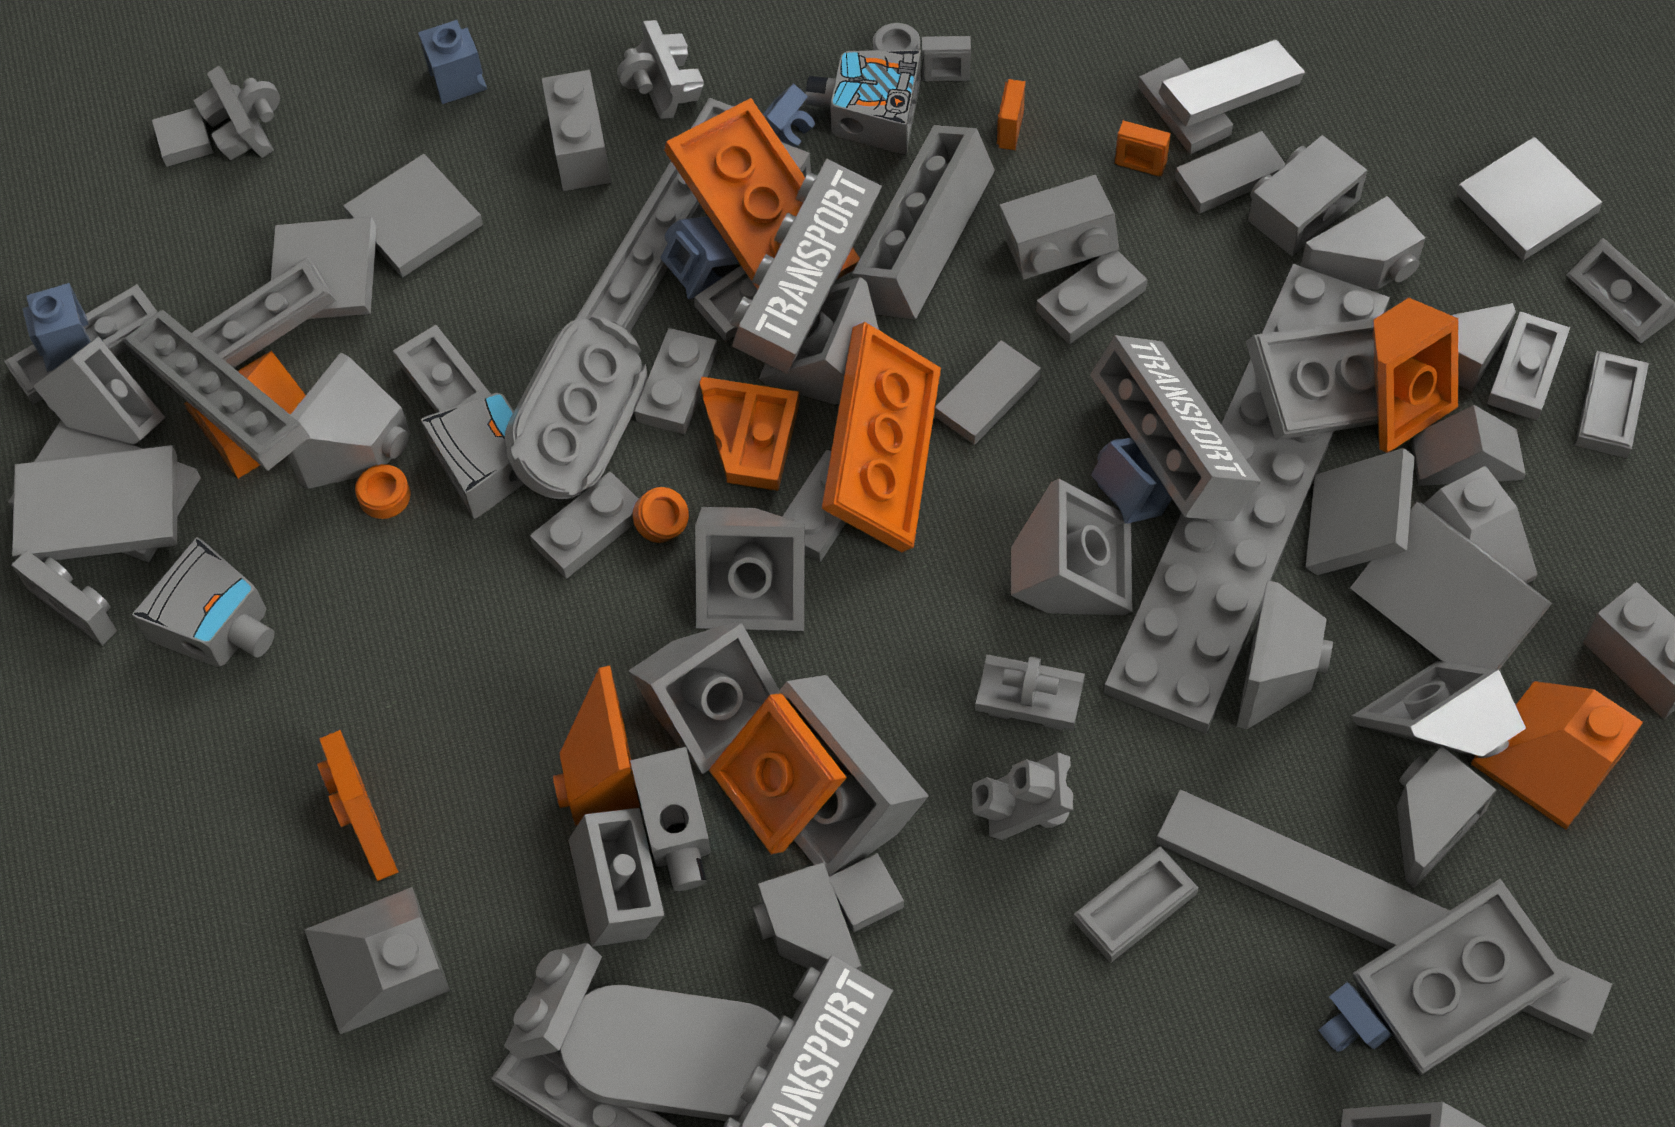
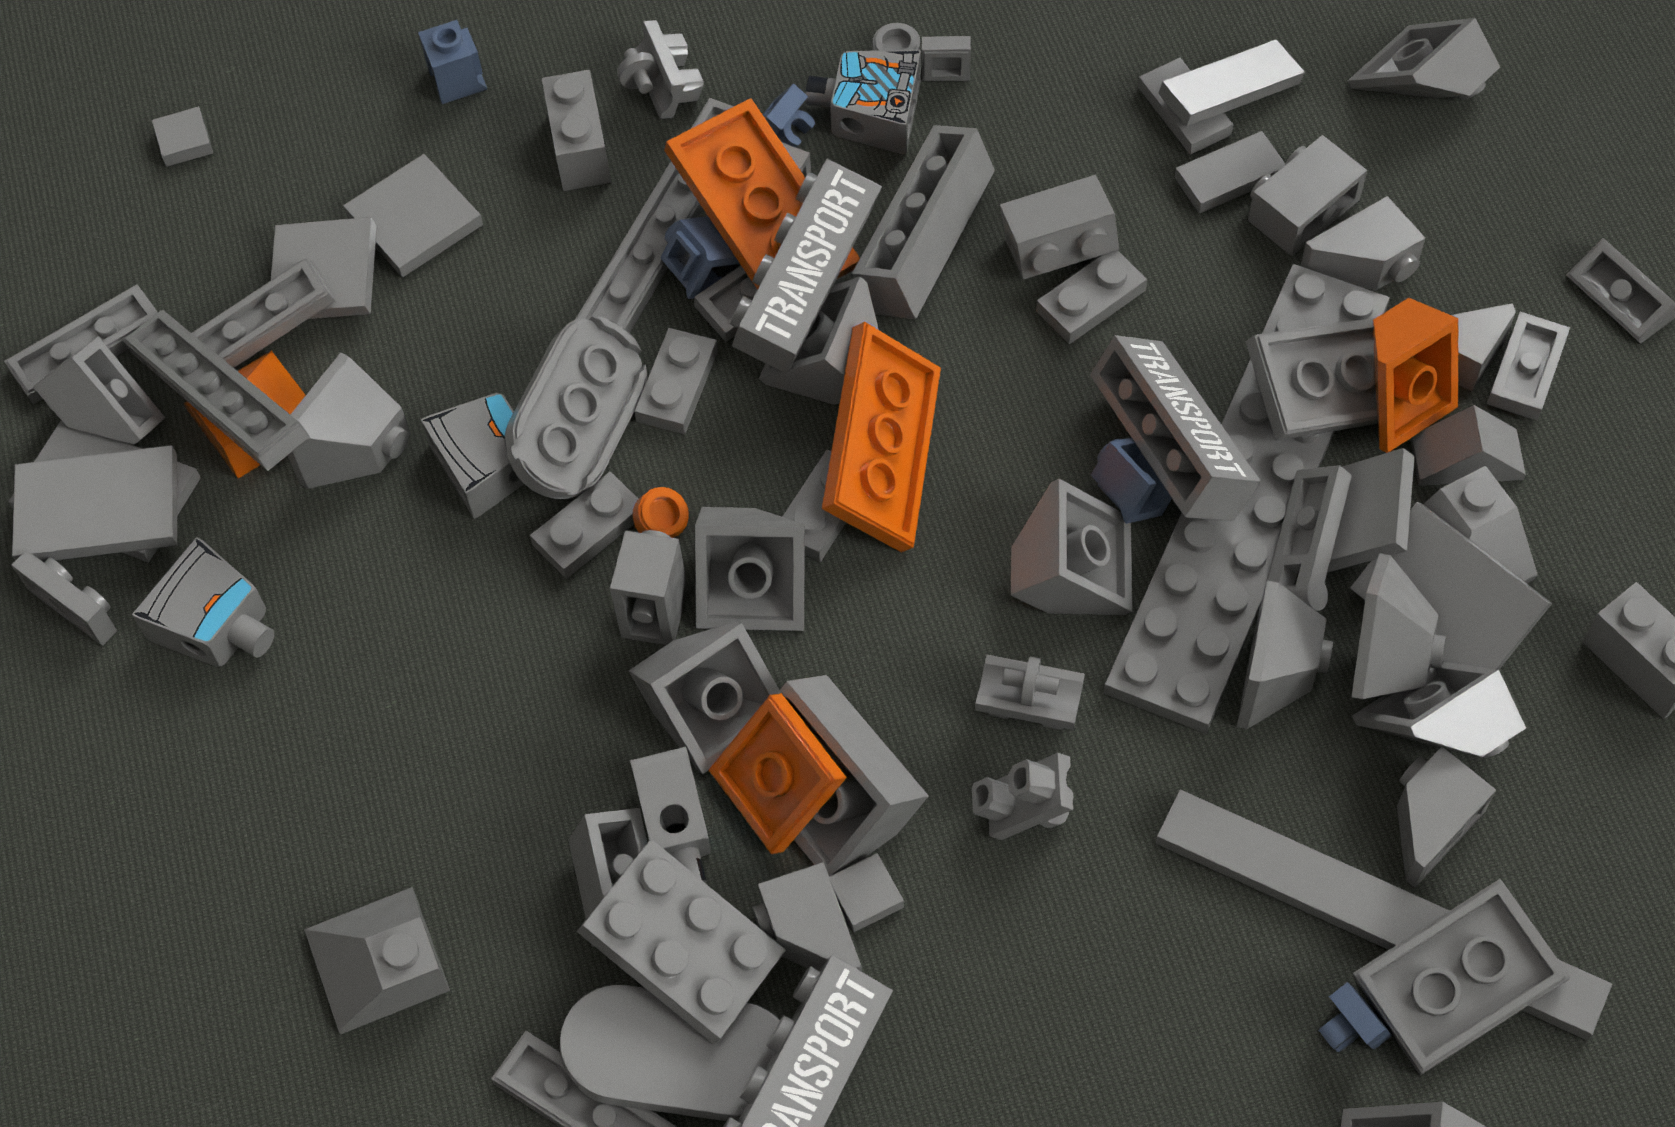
(56, 324): sand blue window -> none
(243, 108): light grey hips -> none
(353, 804): orange wing -> none
(382, 491): orange tile -> none
(439, 370): light grey plate -> none
(552, 1001): light grey plate -> none
(597, 755): orange slope -> none
(649, 587): none -> light grey brick
(681, 941): none -> light grey plate
(750, 429): orange wing -> none
(987, 392): light grey tile -> none
(1011, 114): orange tile -> none
(1135, 904): light grey tile -> none
(1142, 148): orange tile -> none
(1310, 533): none -> light grey plate
(1396, 635): none -> light grey slope
(1431, 62): none -> light grey slope
(1528, 198): tile -> none
(1564, 751): orange slope -> none
(1611, 404): light grey tile -> none

